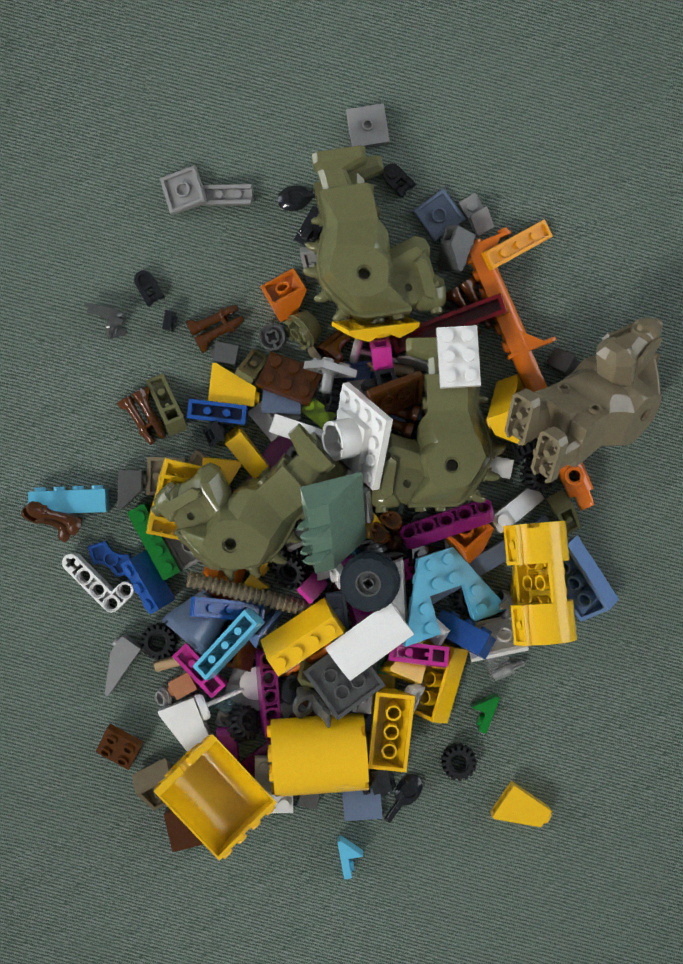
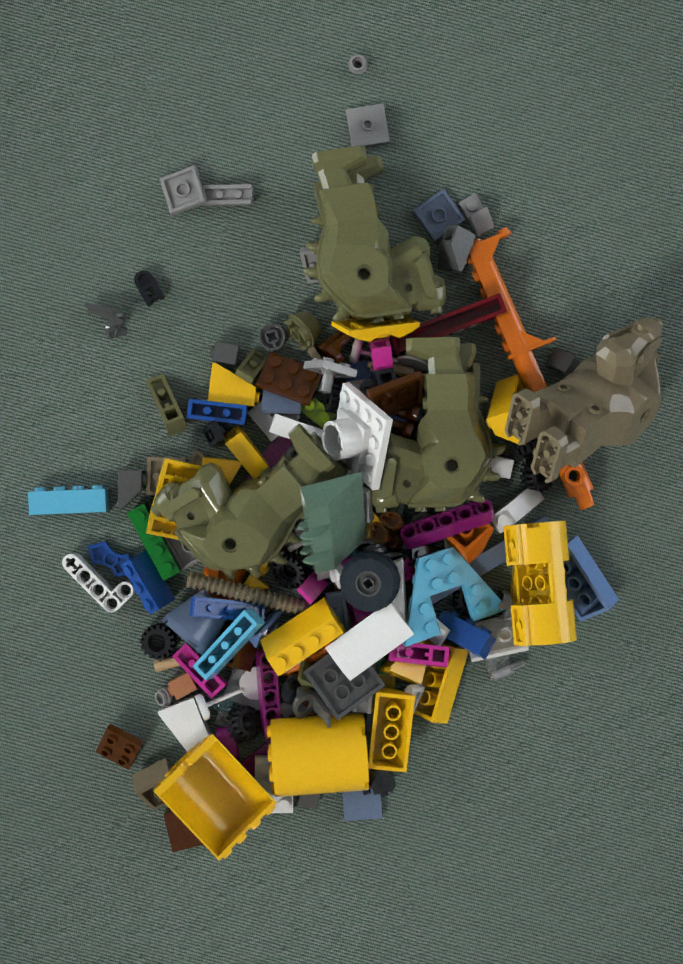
(65, 523): reddish brown piece -> none
(121, 658): light grey slope -> none
(141, 398): reddish brown piece -> none
(170, 321): black plate -> none
(204, 339): reddish brown piece -> none
(285, 294): orange slope -> none
(294, 198): black piece -> none
(308, 231): black hinge -> none
(347, 852): medium azure slope -> none
(357, 59): none -> light grey plate
(392, 175): black plate -> none
(406, 793): black piece -> none
(458, 357): white plate -> none
(463, 772): black tyre -> none
(468, 288): reddish brown piece -> none
(487, 706): green slope -> none
(516, 245): light orange tile -> none
(520, 807): yellow slope -> none
(564, 509): olive slope -> none

